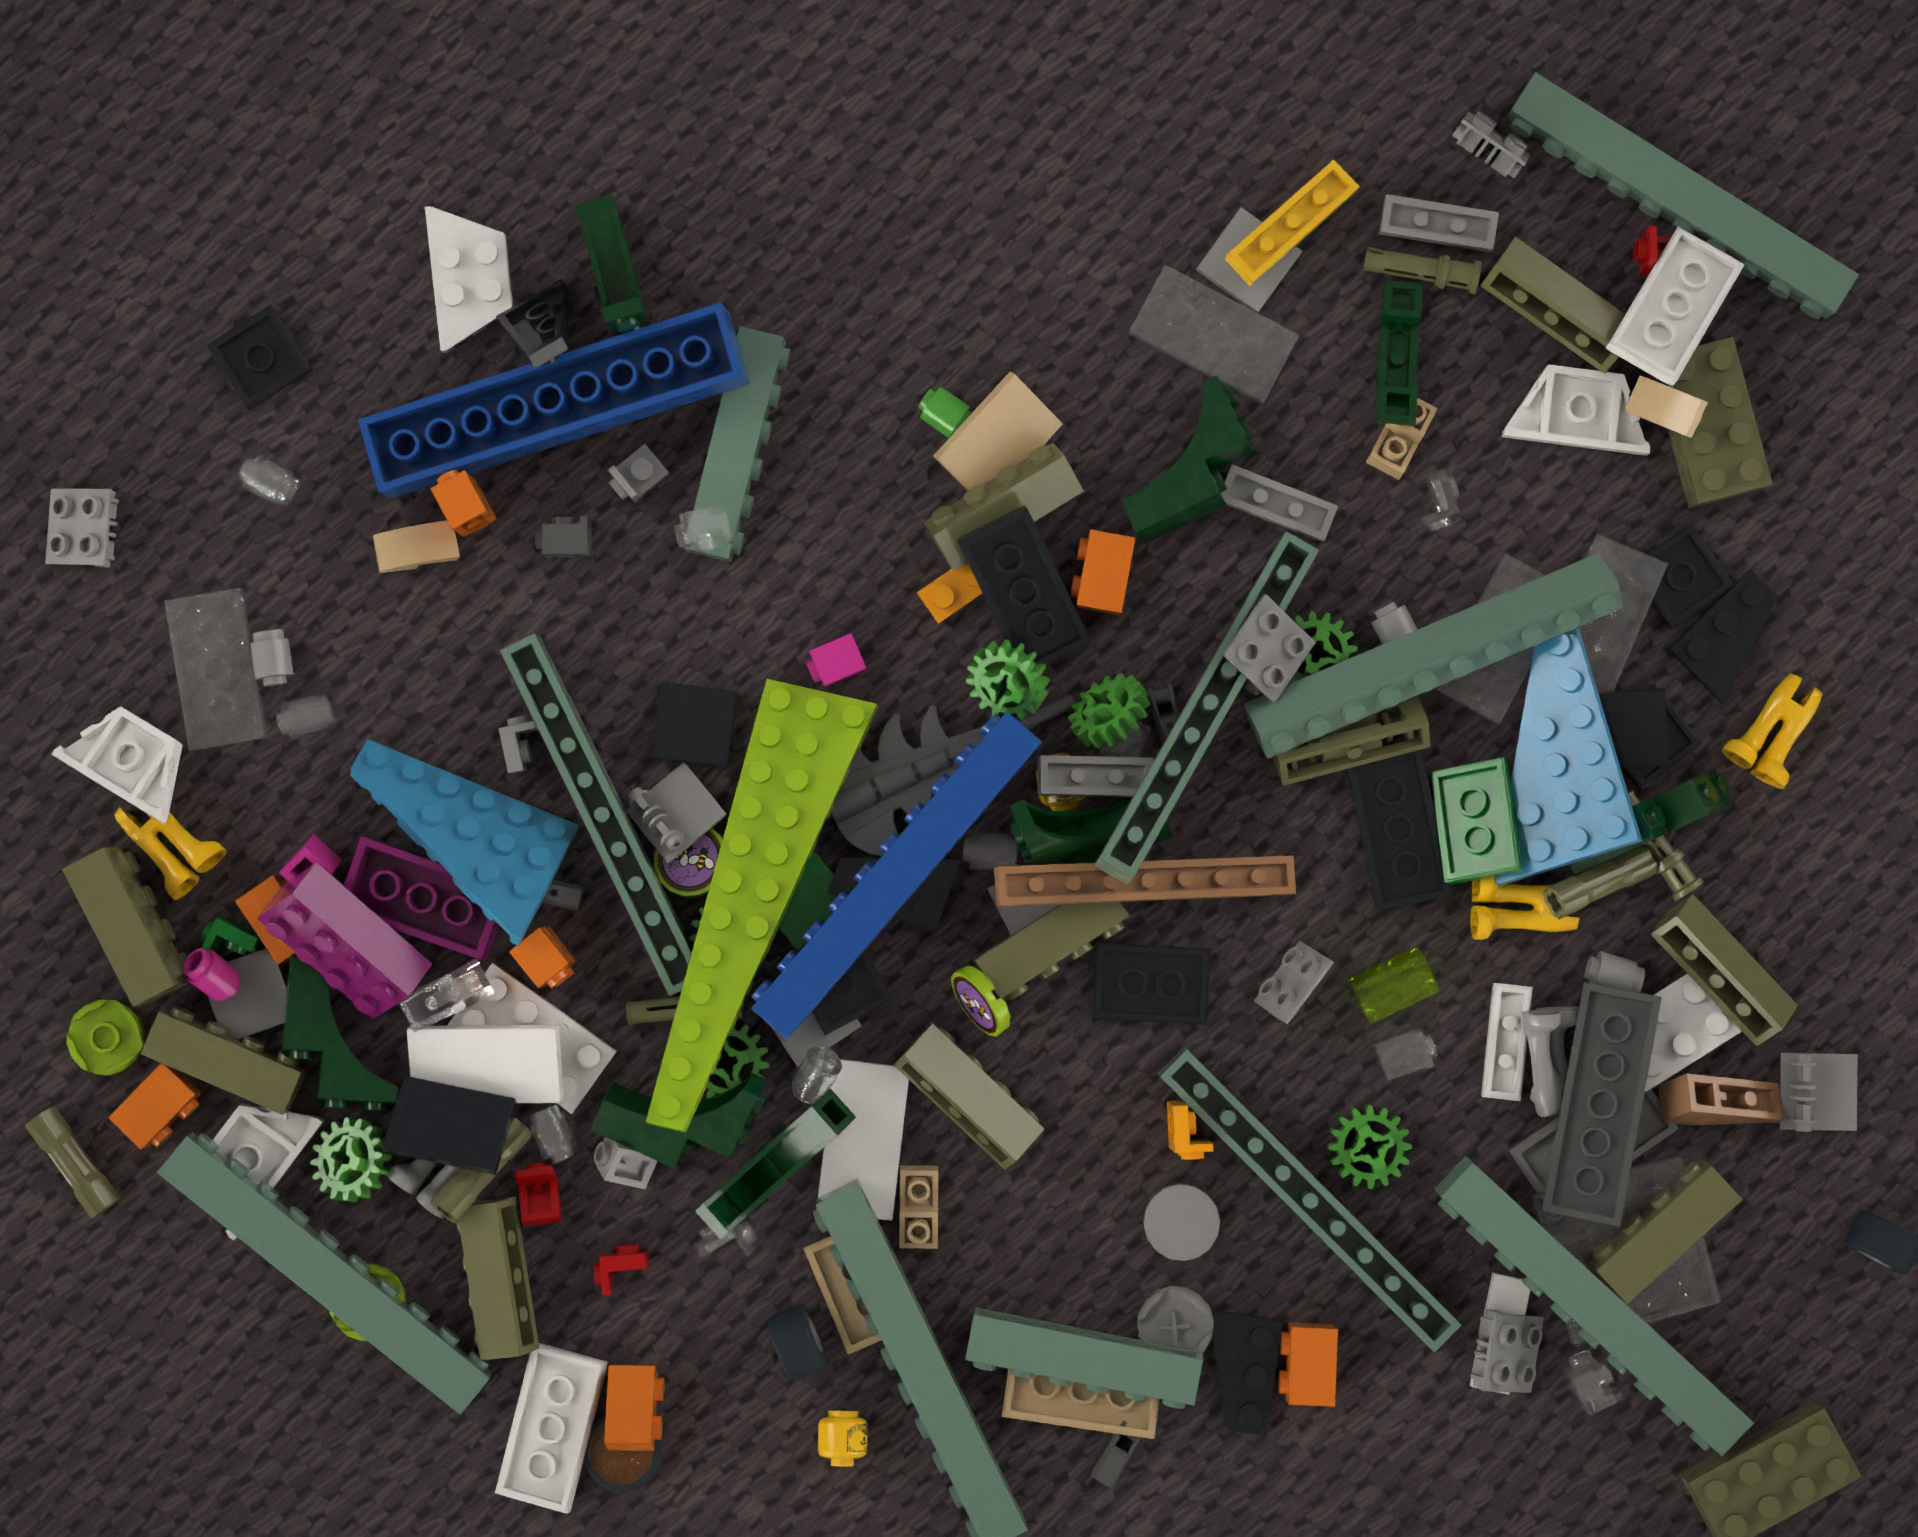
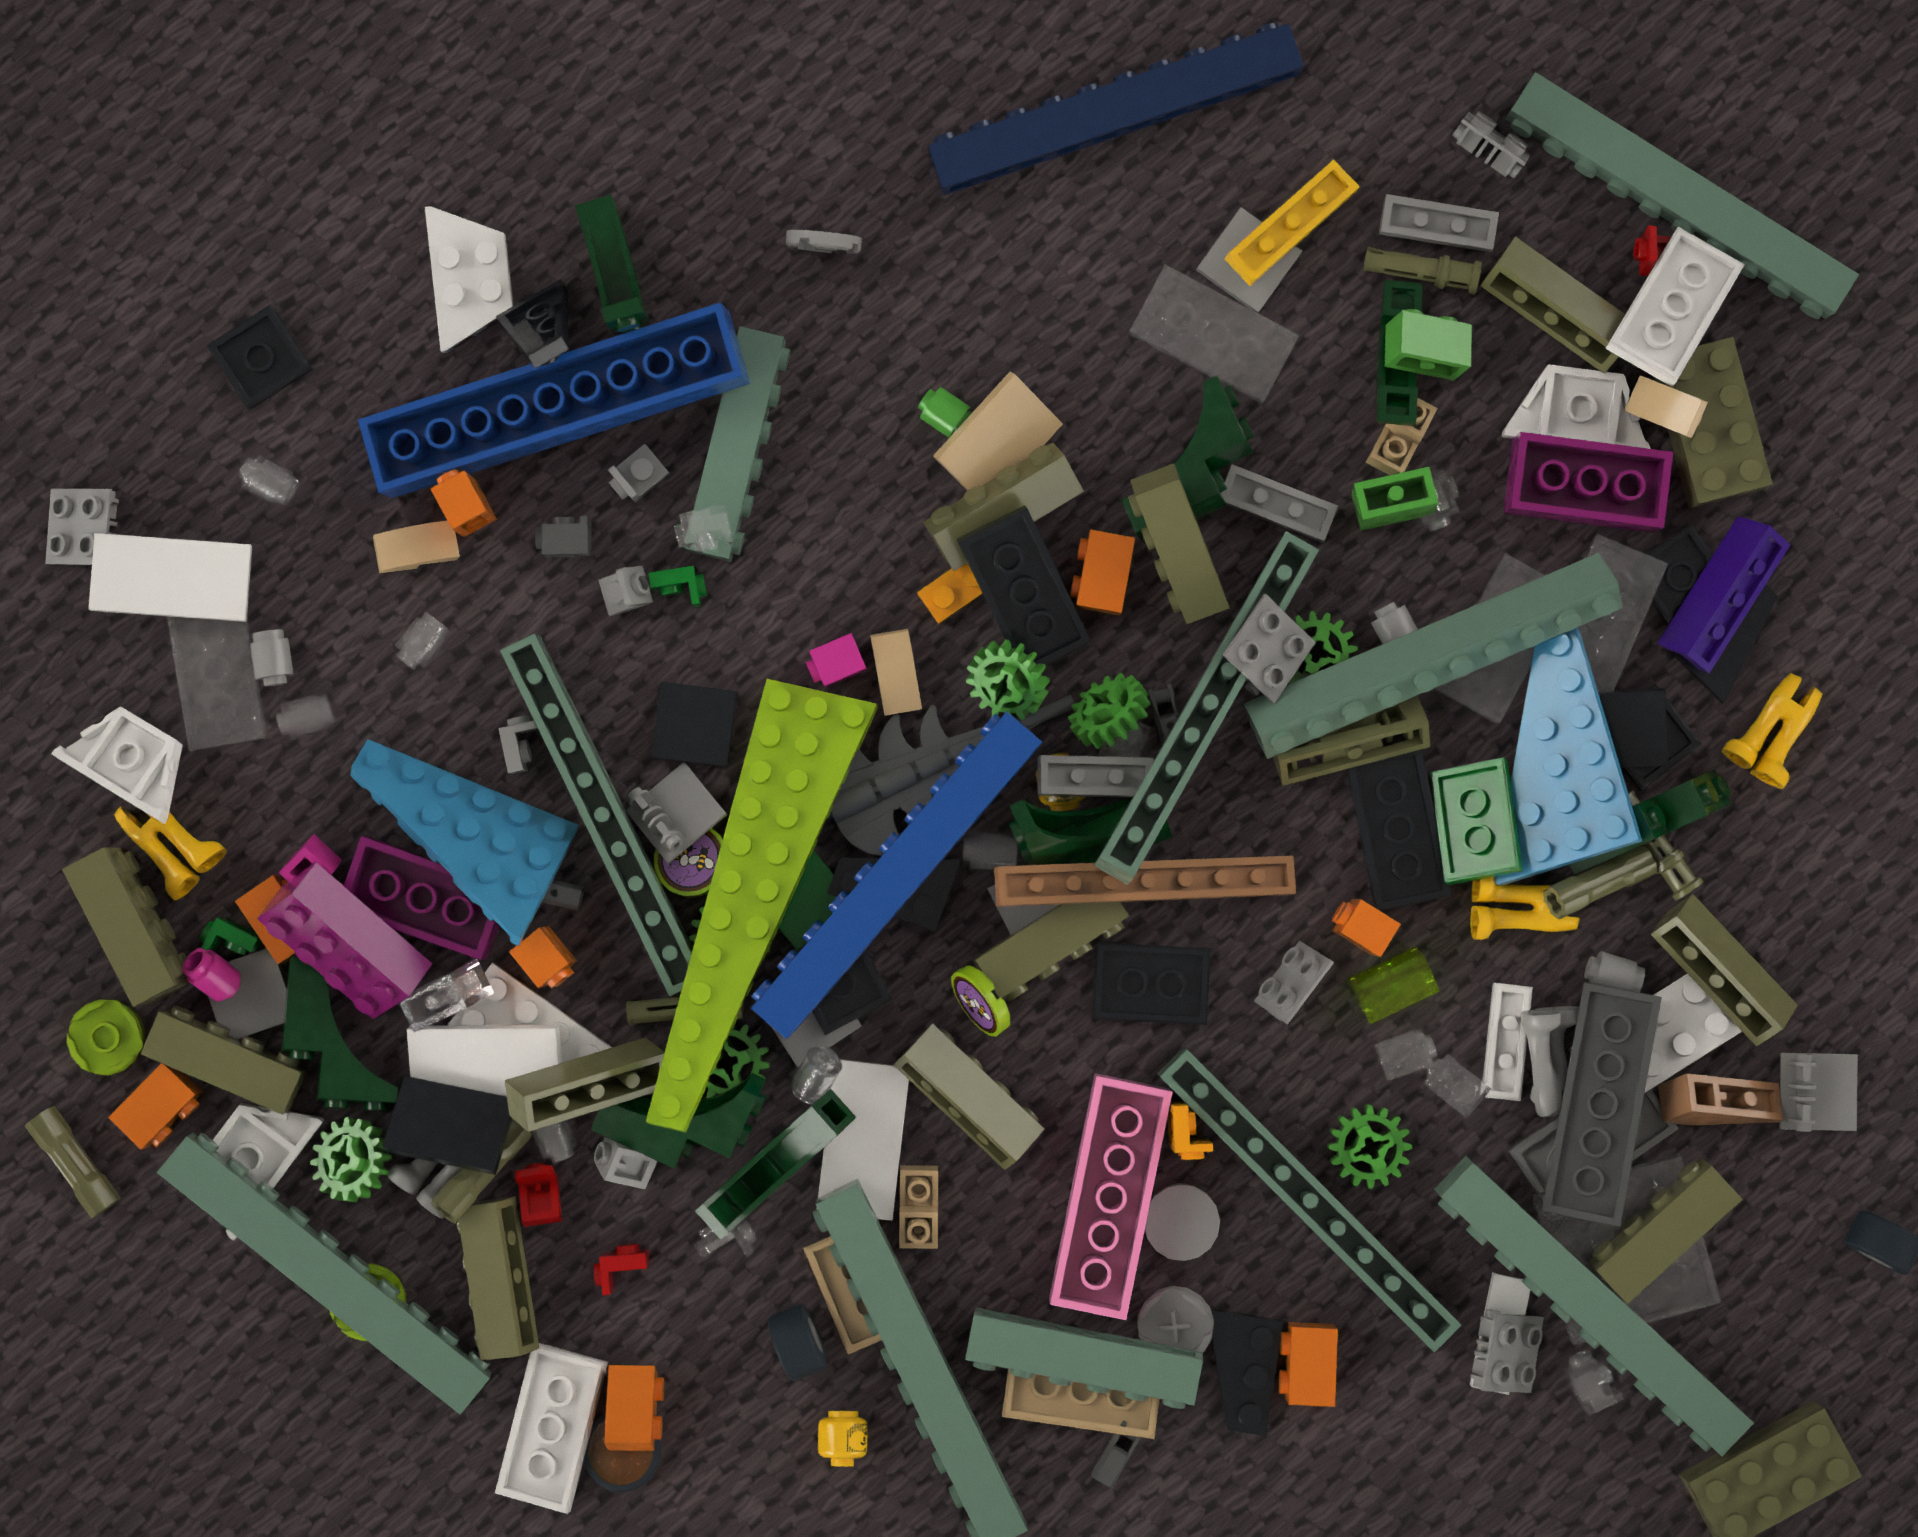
(170, 577): none -> white tile
(421, 641): none -> clear brick
(584, 1084): none -> olive brick
(625, 590): none -> light grey bracket
(672, 580): none -> green bracket
(823, 241): none -> light grey tile
(896, 672): none -> tan slope
(1110, 1196): none -> bright pink brick
(1116, 108): none -> dark blue brick
(1179, 544): none -> olive brick
(1364, 926): none -> orange brick
(1394, 498): none -> bright green brick
(1428, 344): none -> bright green brick
(1456, 1085): none -> clear bracket
(1588, 482): none -> magenta brick
(1724, 592): none -> dark purple panel

